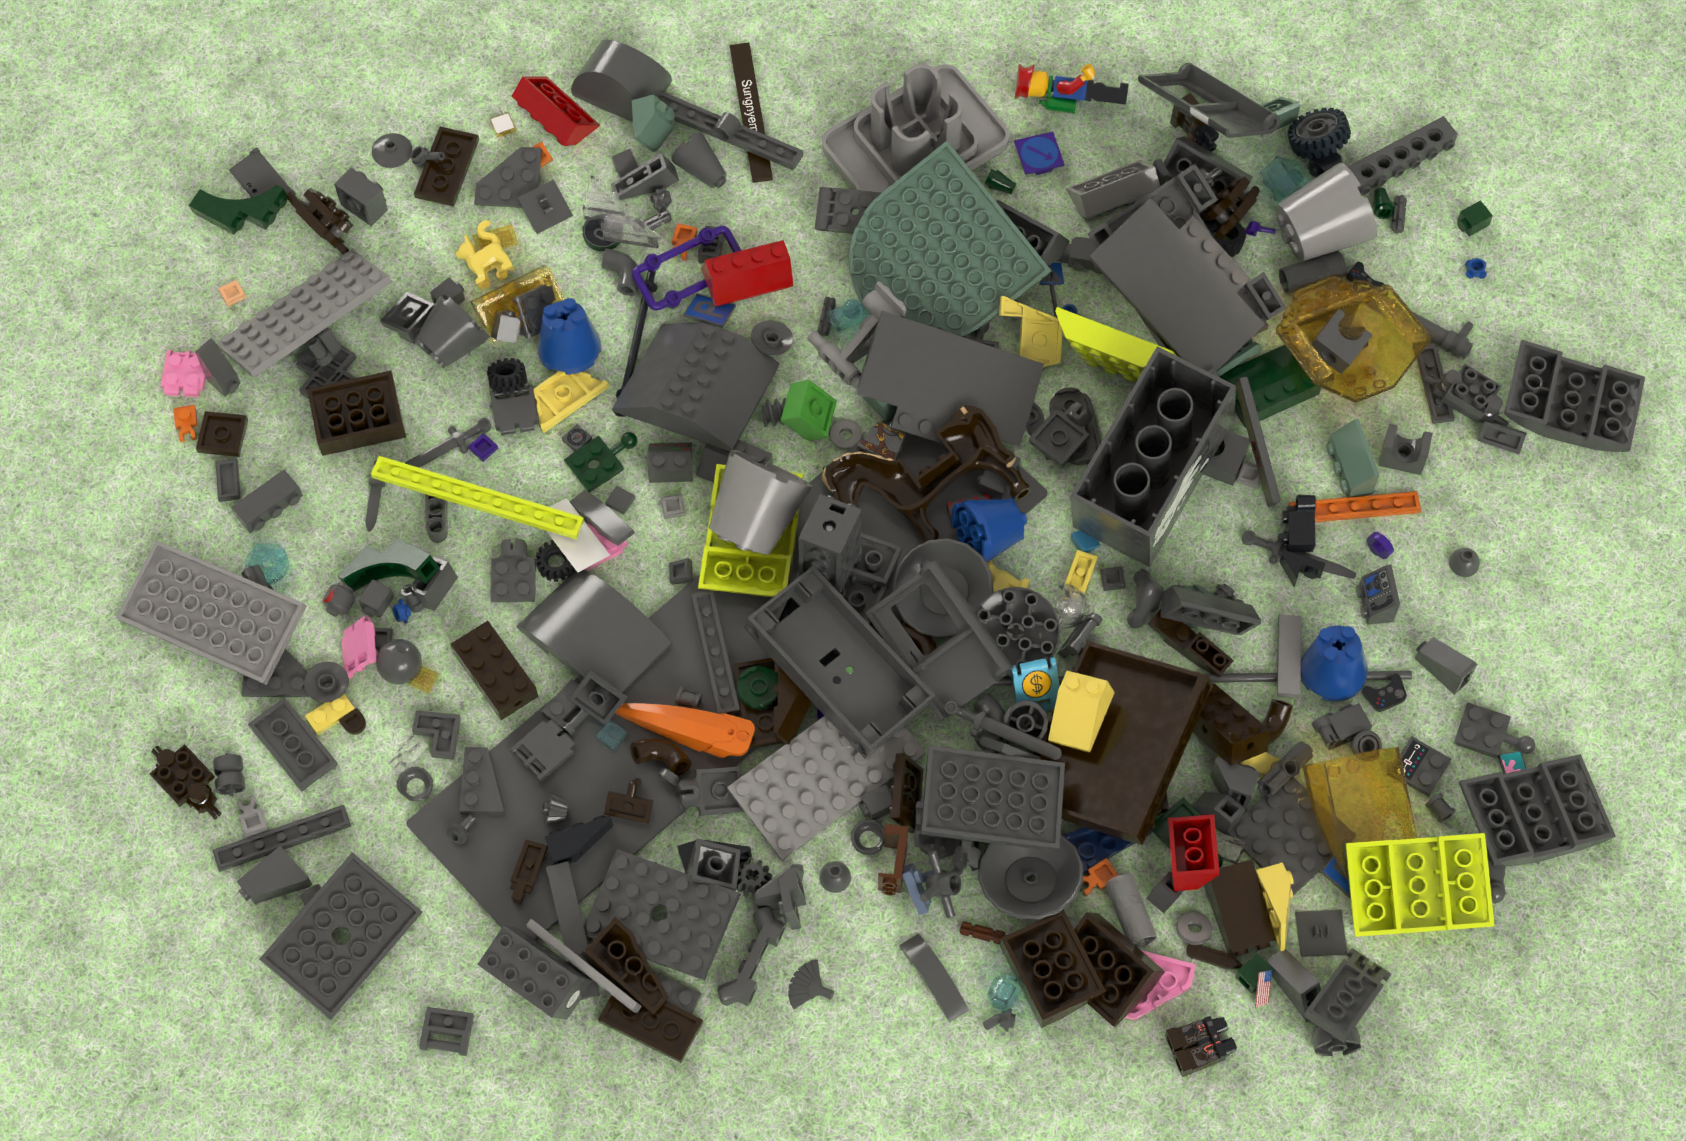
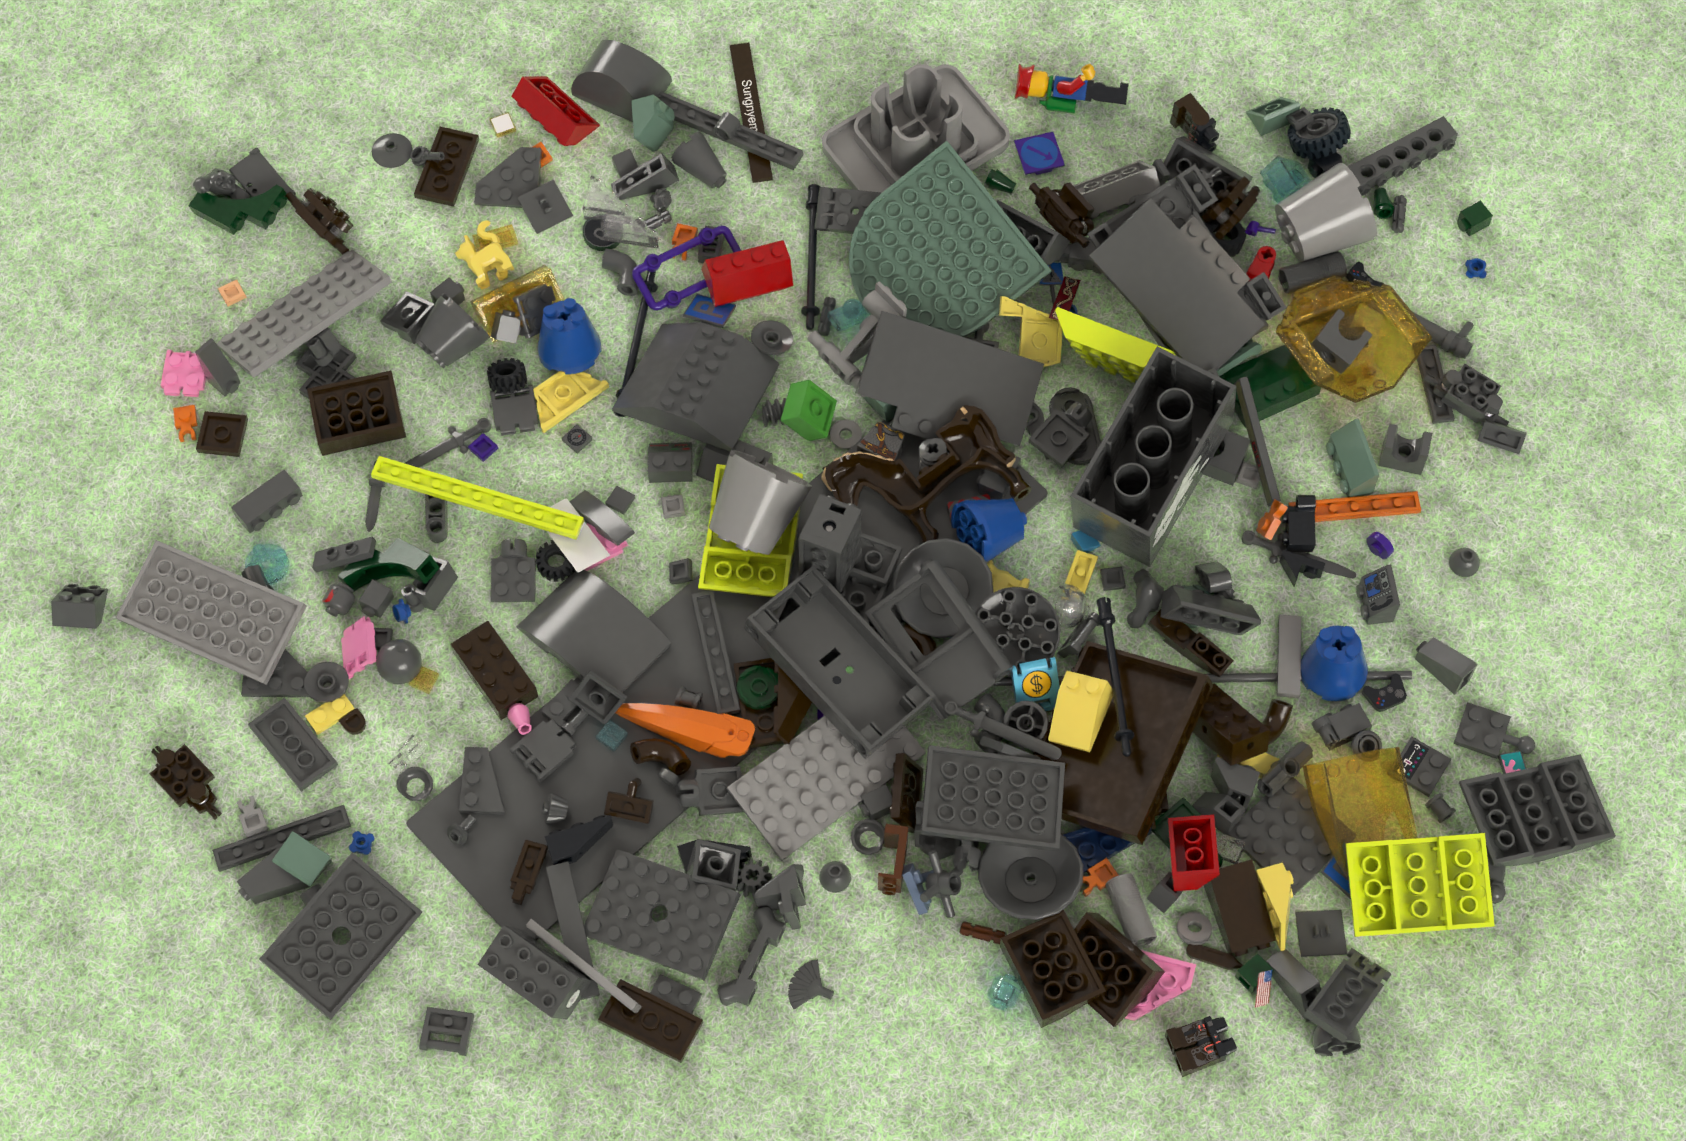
(79, 606): none -> dark grey slope
(220, 183): none -> dark grey head
(227, 480): dark grey tile -> none
(228, 769): dark grey wheel -> none
(302, 859): none -> sand green slope
(344, 554): none -> dark grey plate
(361, 196): dark grey brick -> none
(362, 849): none -> blue plate
(443, 728): dark grey plate -> none
(520, 717): none -> bright pink cone
(599, 451): dark green plate -> none
(624, 964): dark brown wedge -> none
(811, 310): none -> black bar
(930, 451): none -> dark grey piece
(935, 977): dark grey slope -> none
(1005, 1019): dark grey plate -> none
(1065, 211): none -> dark brown piece
(1065, 295): none -> sticker
(1106, 620): none -> black bar
(1213, 576): none -> dark grey beam
(1228, 109): dark grey piece -> none
(1262, 265): none -> red piece
(1270, 521): none -> orange plate
(1300, 118): none -> dark grey tile
(1573, 399): dark grey slope -> none

